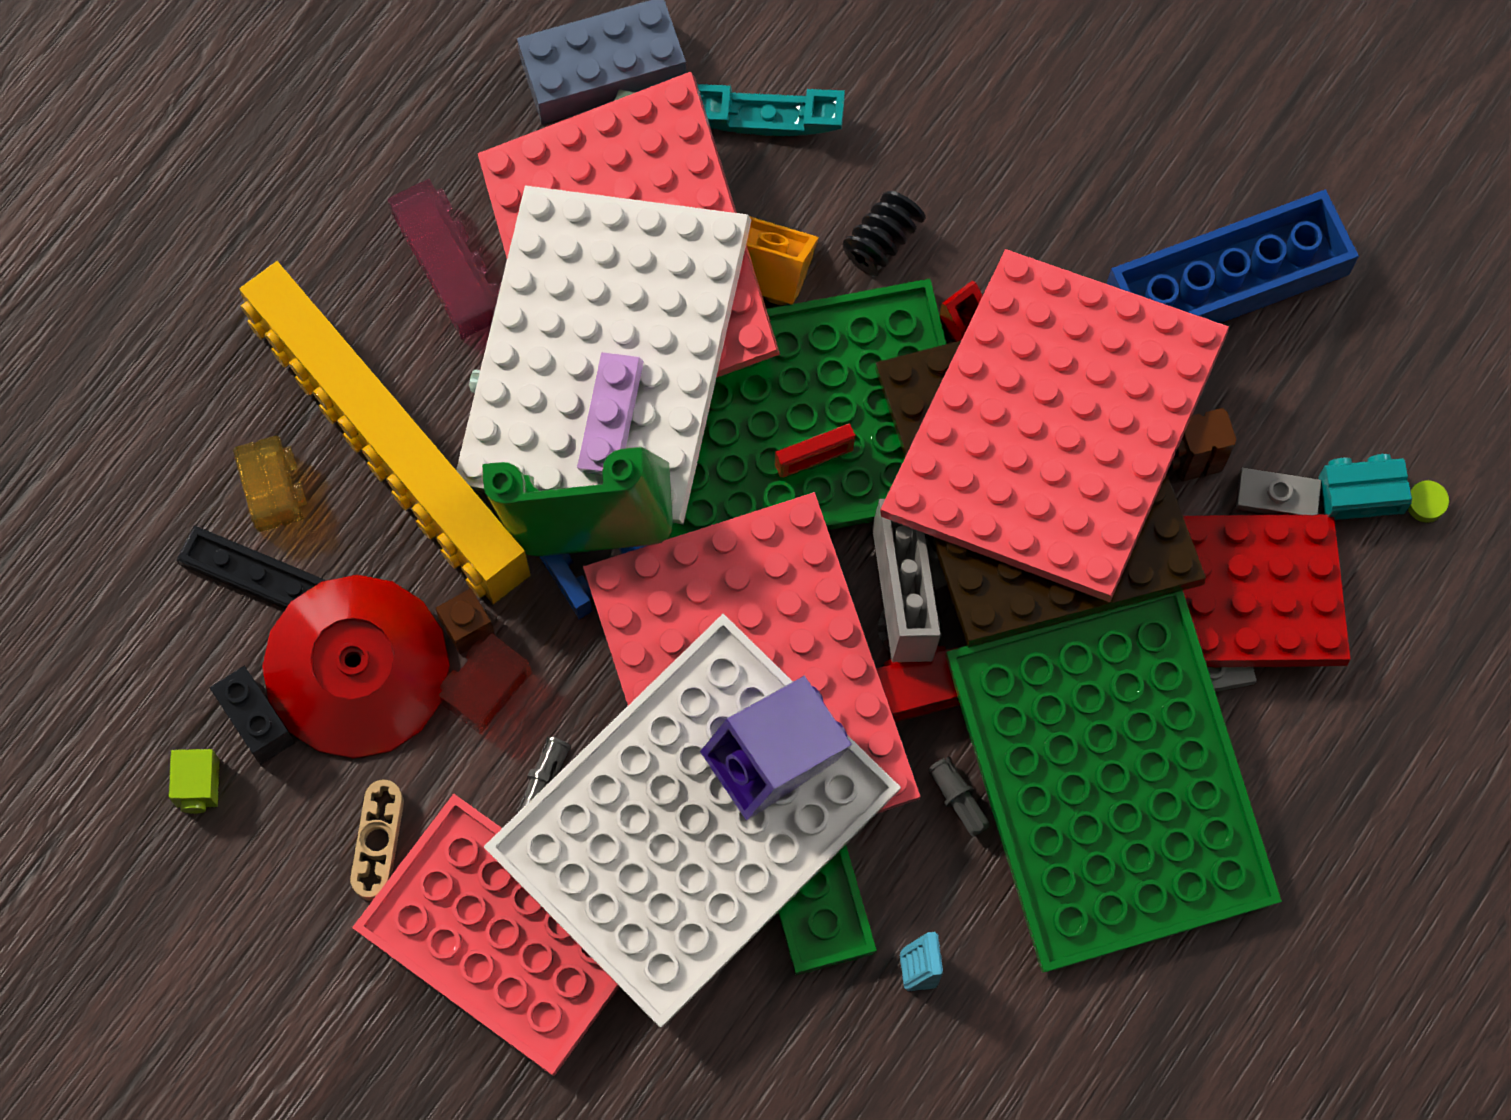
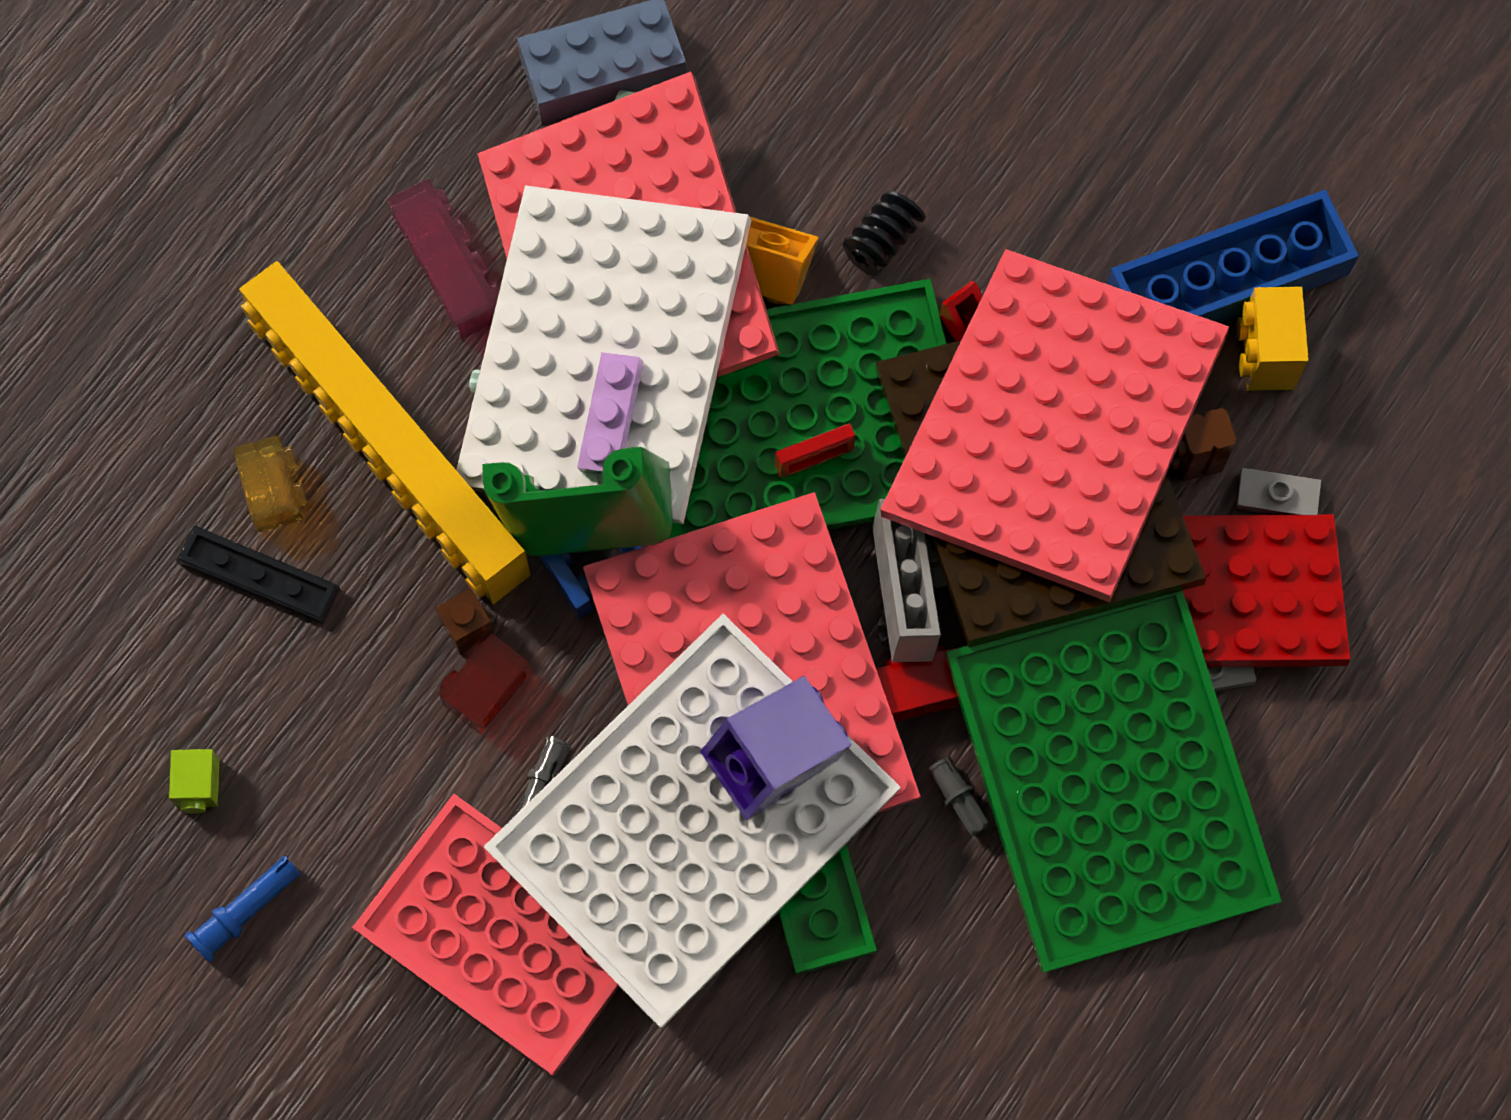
(227, 921): none -> blue pin
(252, 715): black brick -> none
(364, 706): red dish -> none
(371, 808): tan beam -> none
(773, 114): teal slope -> none
(921, 963): medium azure slope -> none
(1273, 338): none -> yellow brick
(1365, 487): teal brick -> none
(1428, 501): lime tile -> none

